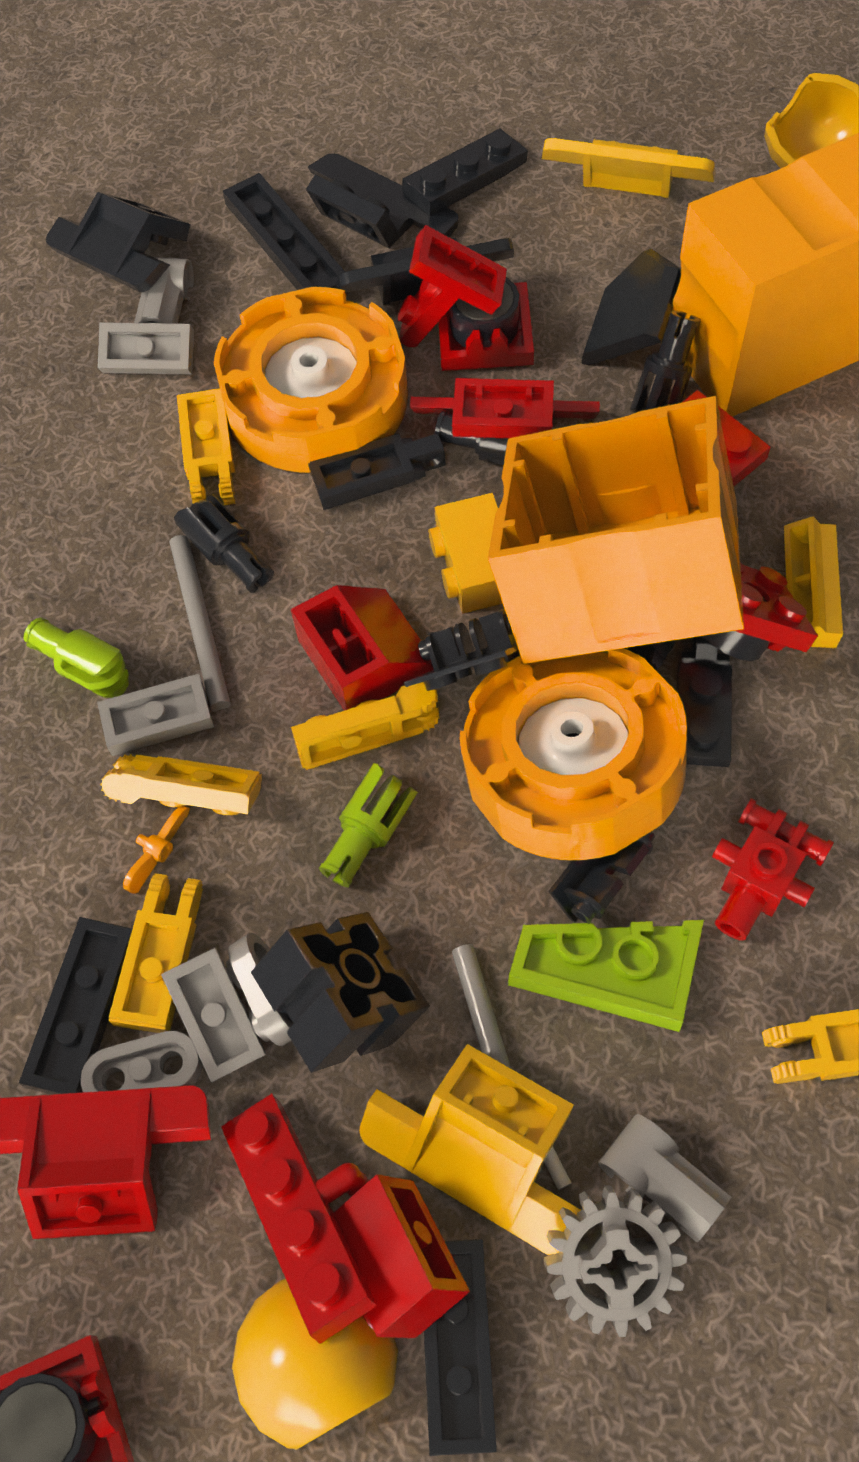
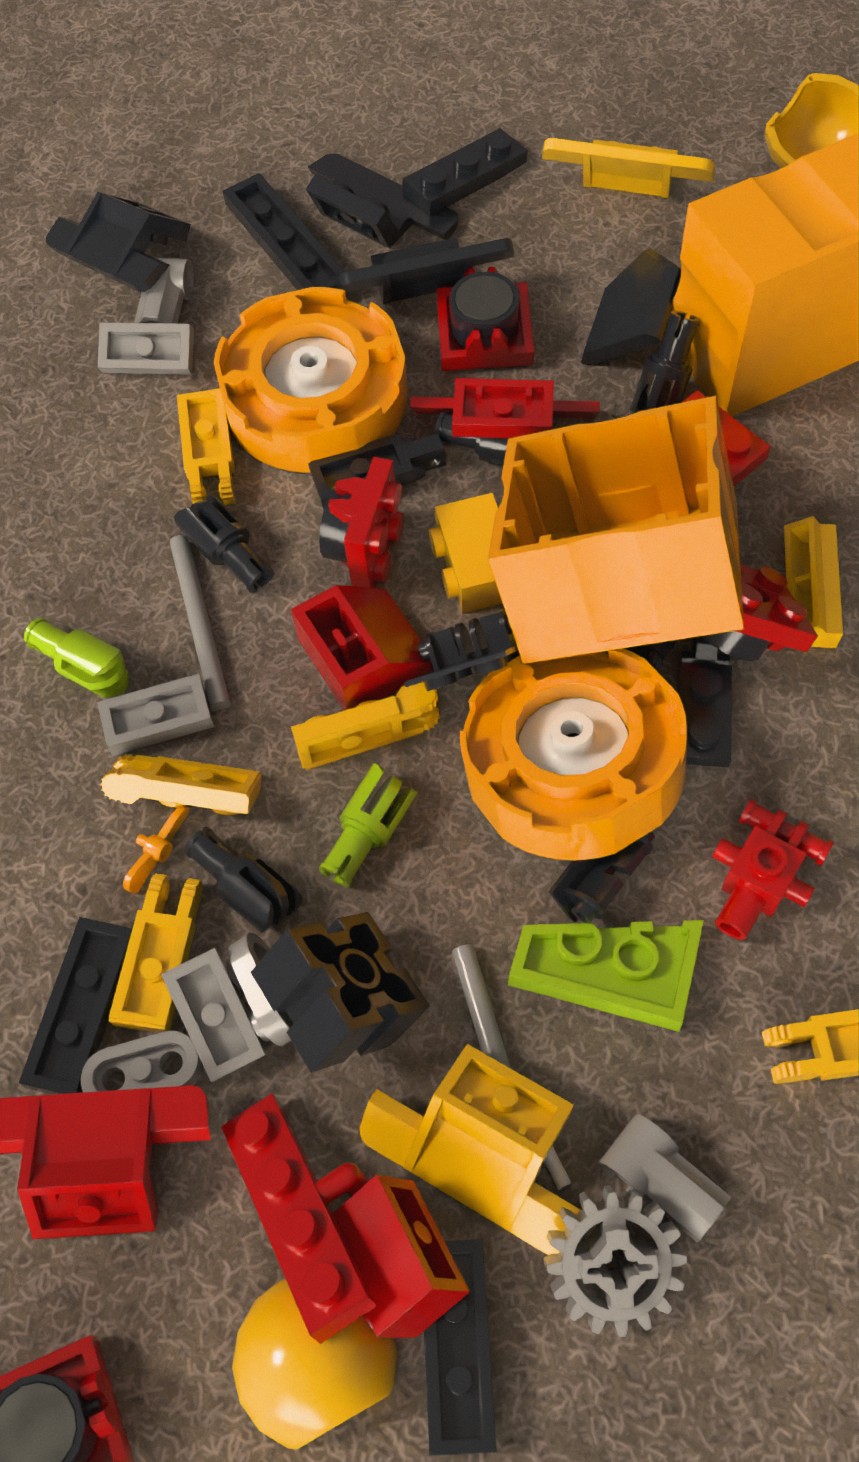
(244, 881): none -> black arm
(362, 522): none -> red piece
(448, 274): red bracket -> none

